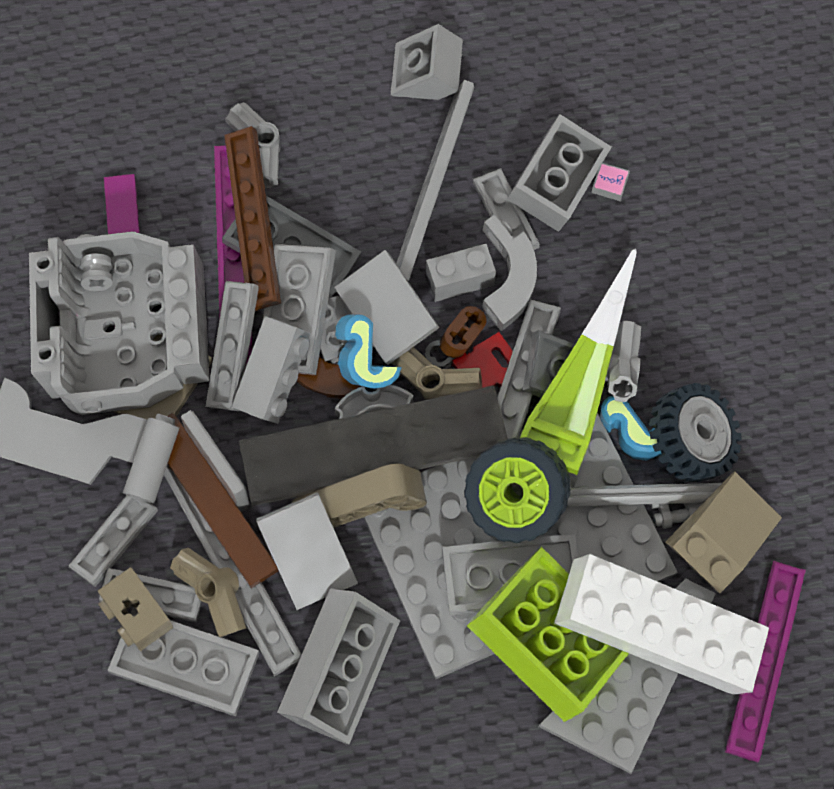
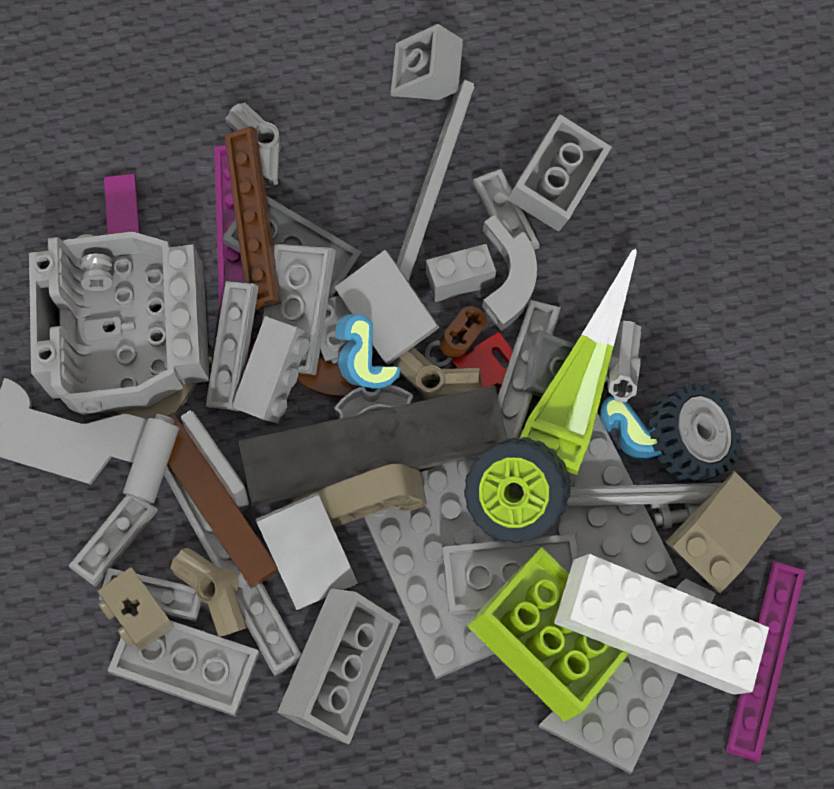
(610, 181): bright pink tile -> none

